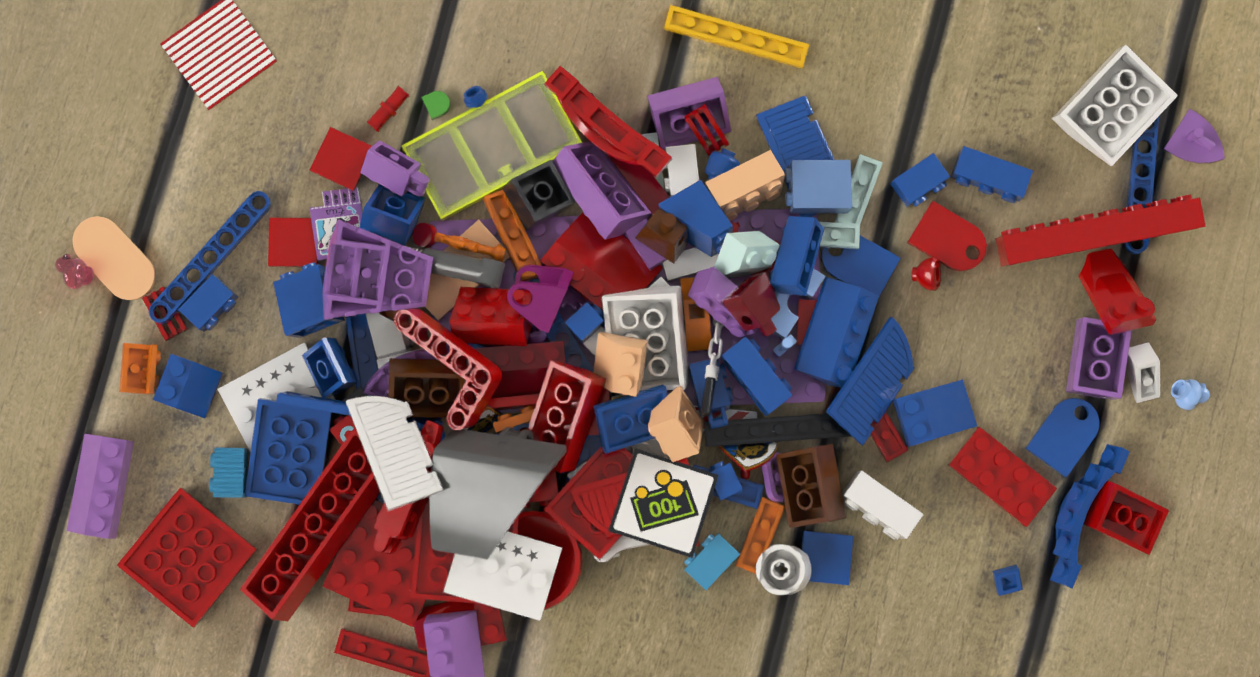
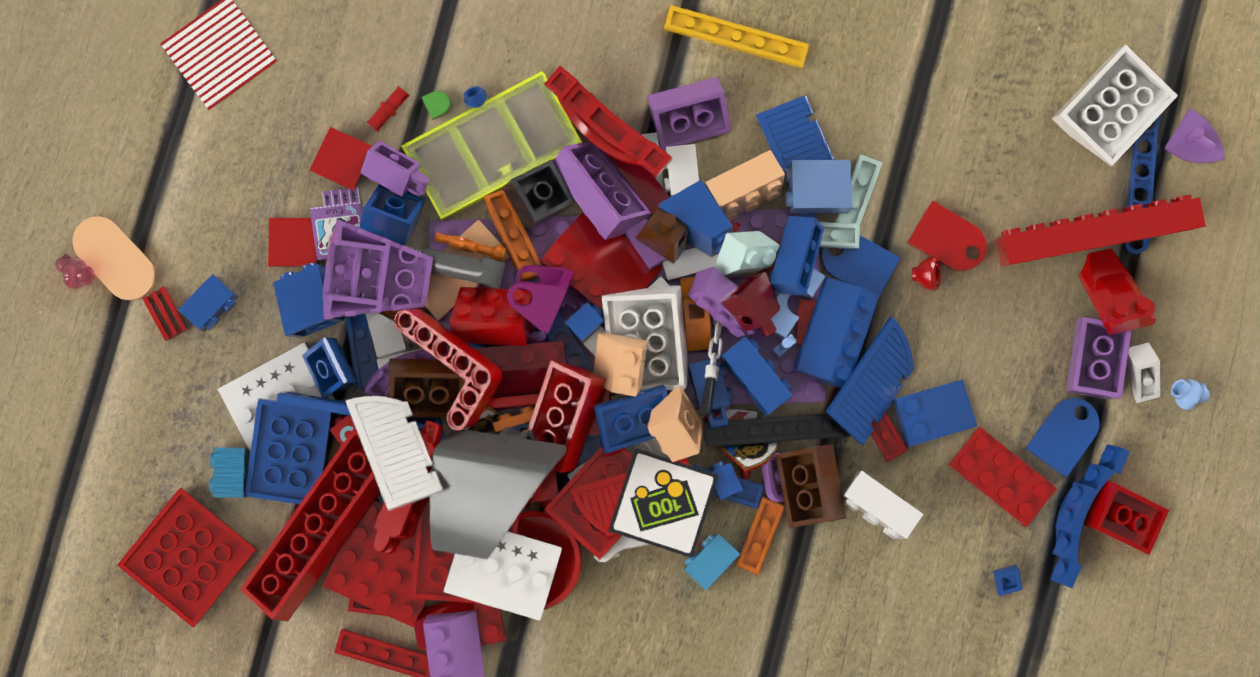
(100, 486): medium lavender slope -> none
(139, 368): orange bracket -> none
(188, 386): blue slope -> none
(205, 269): blue beam -> none
(424, 235): red tile -> none
(716, 145): red tile -> none
(720, 163): blue head -> none
(783, 583): white brick -> none
(829, 556): blue tile -> none
(921, 180): blue brick -> none
(991, 174): blue brick -> none

